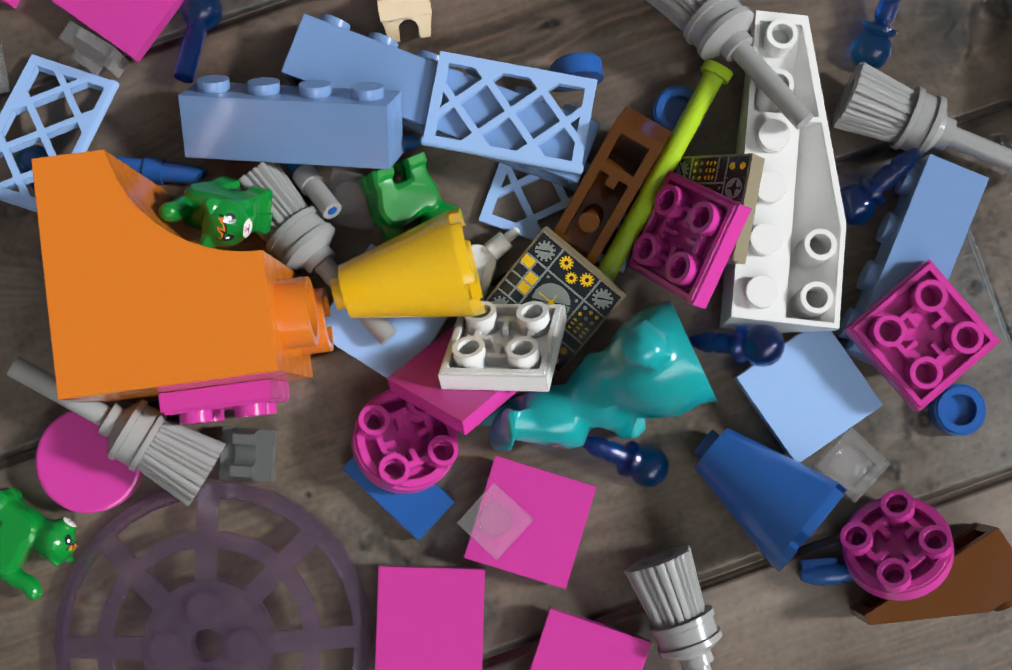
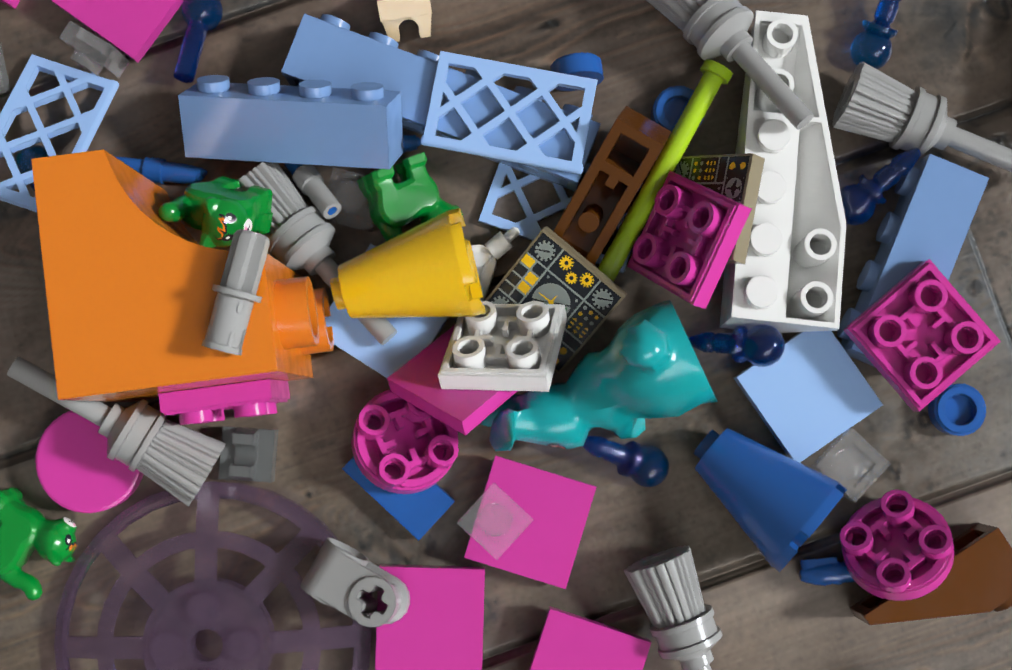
(237, 292): none -> light grey axle
(347, 582): none -> light grey piece

